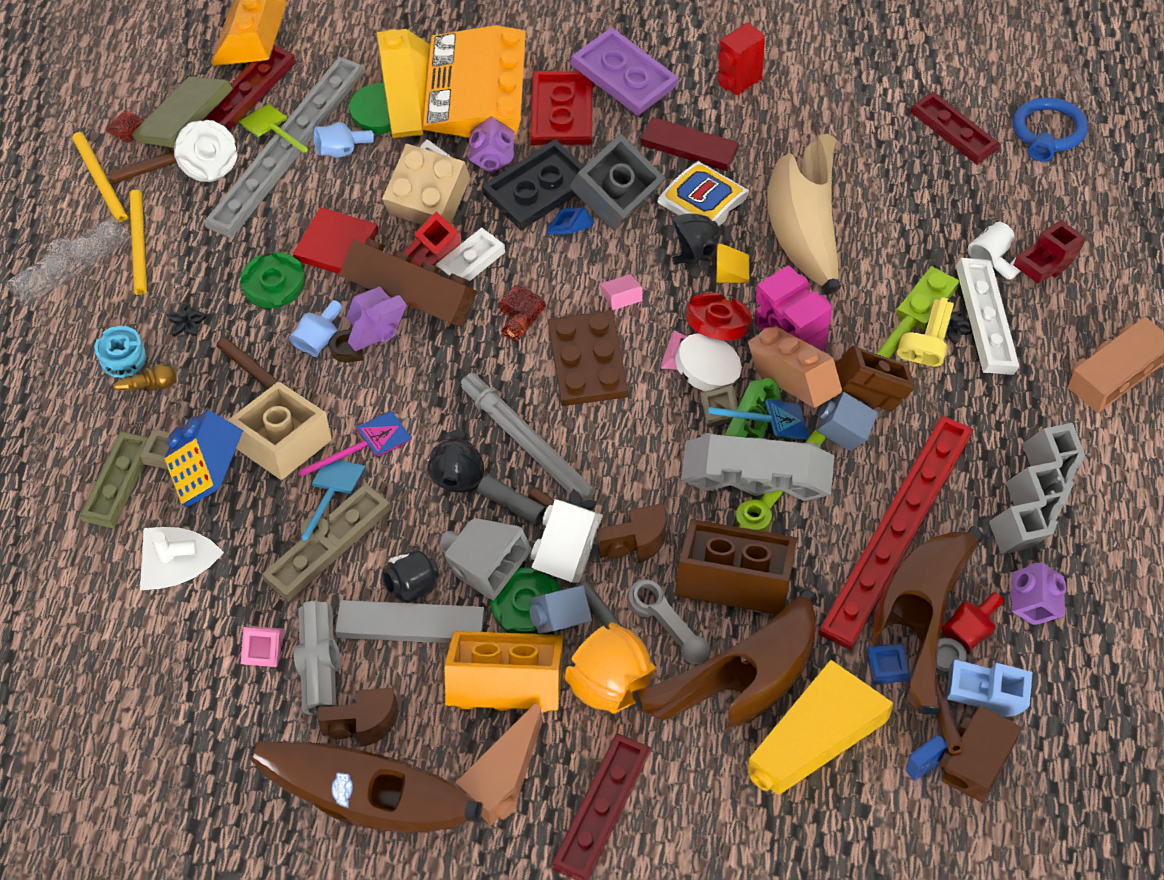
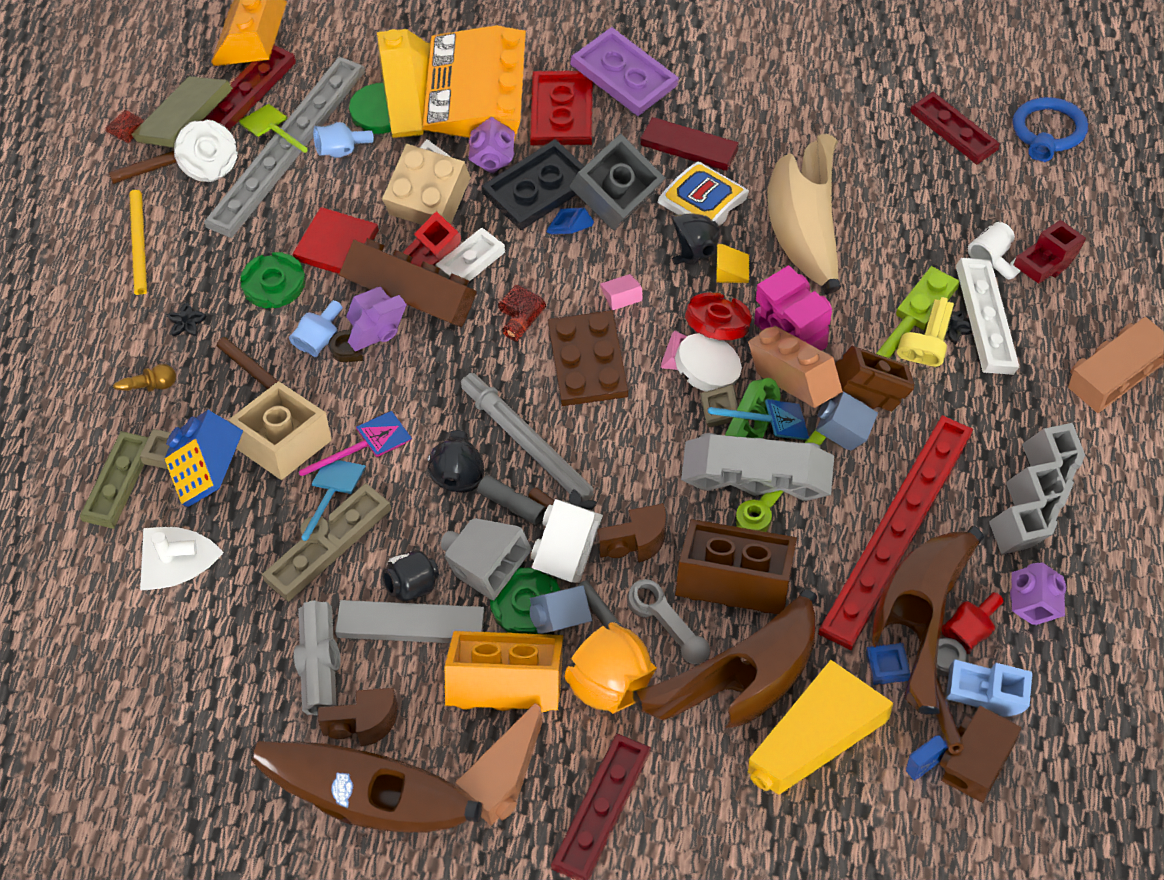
(67, 260): clear hinge -> none
(99, 177): yellow piece -> none
(120, 350): medium azure wheel -> none
(261, 646): bright pink slope -> none
(741, 58): red brick -> none

